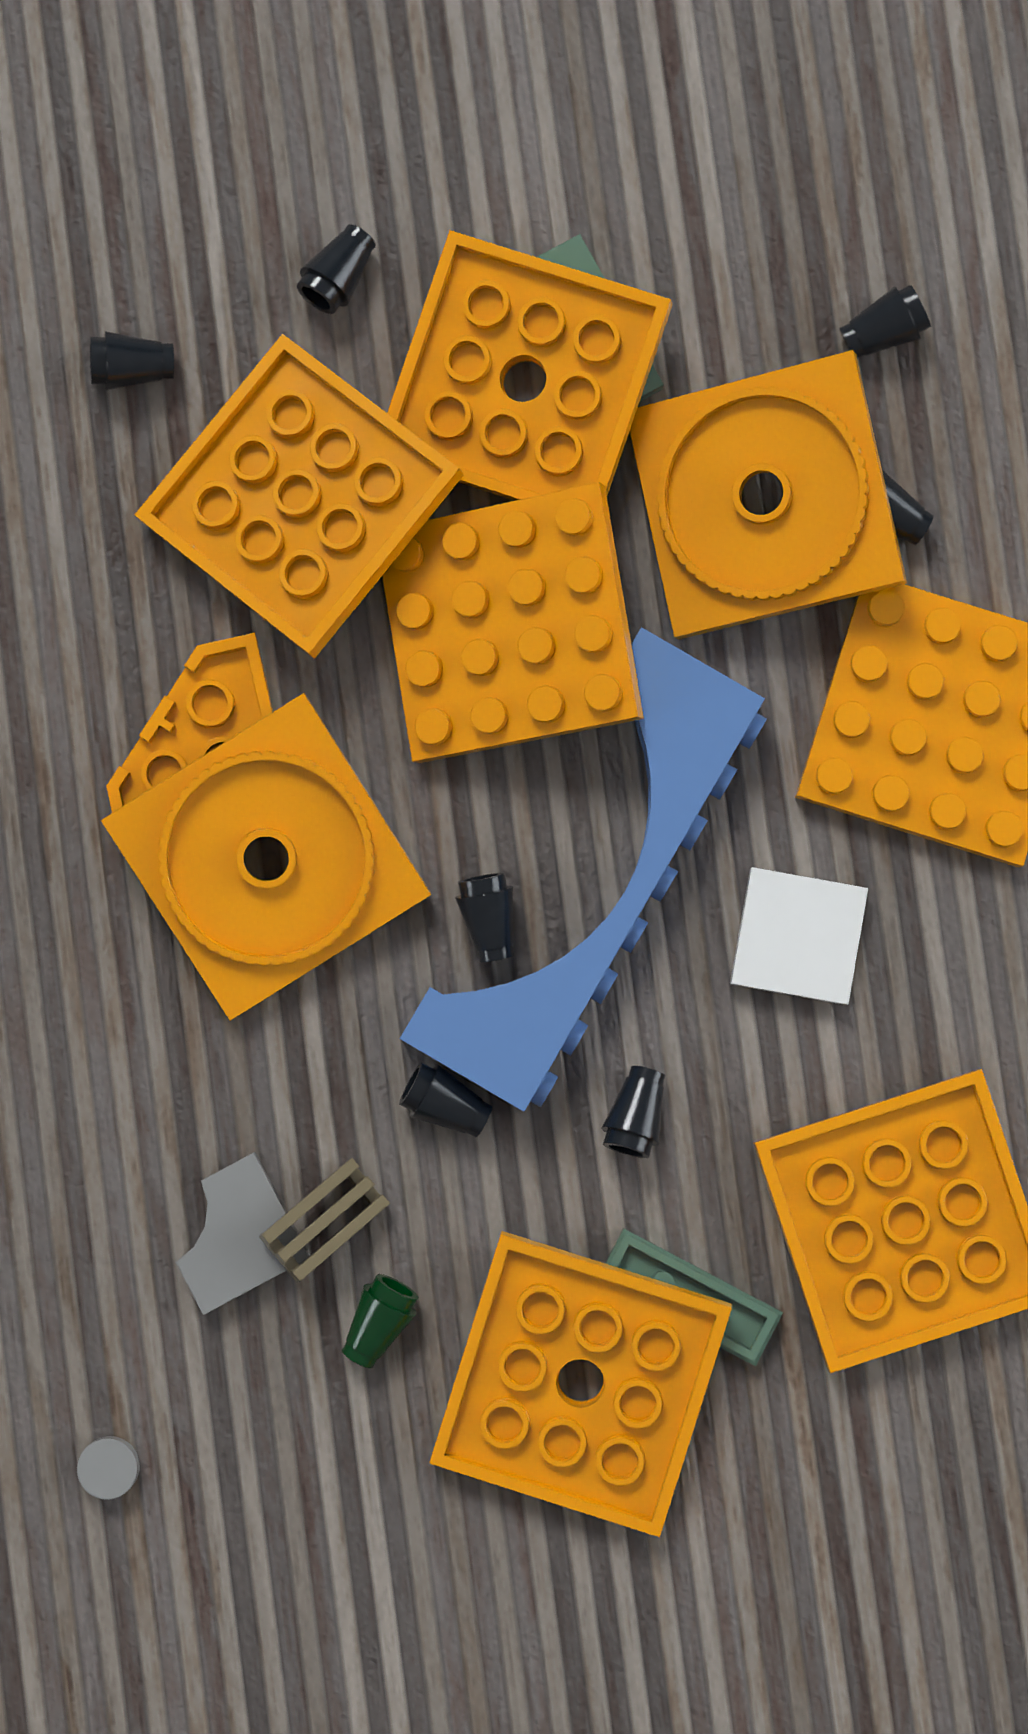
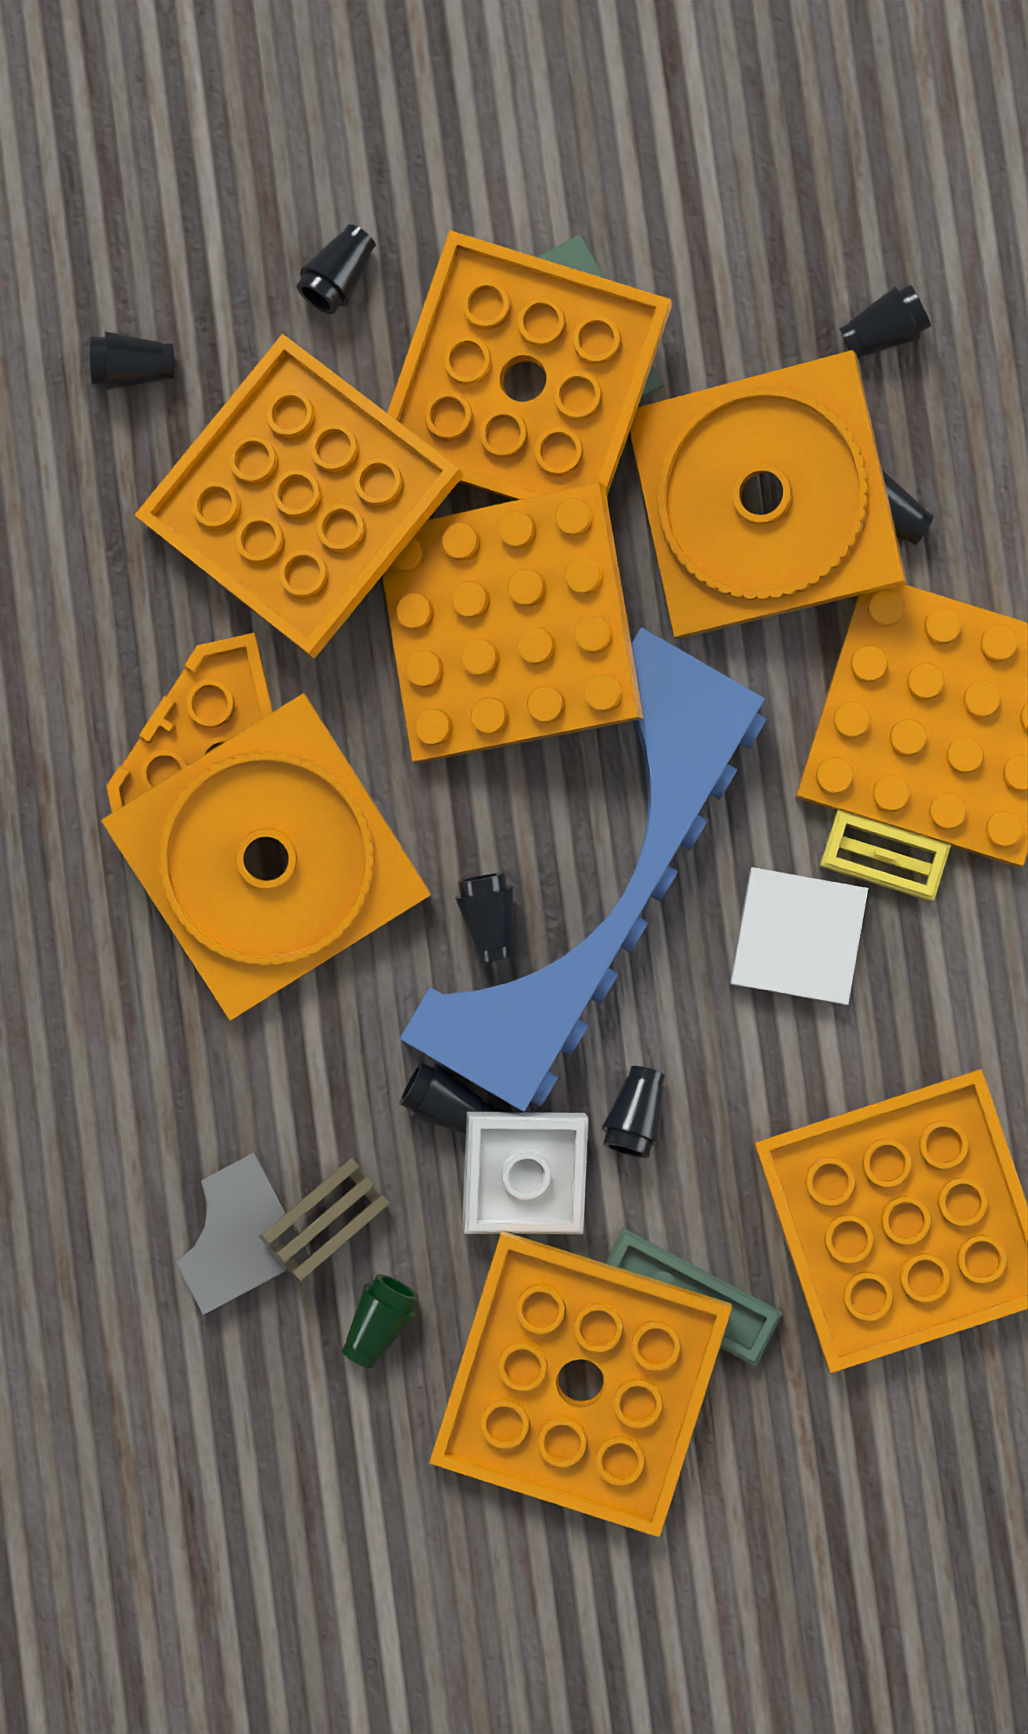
(108, 1467): light grey tile -> none
(525, 1173): none -> white tile
(838, 841): none -> light yellow tile

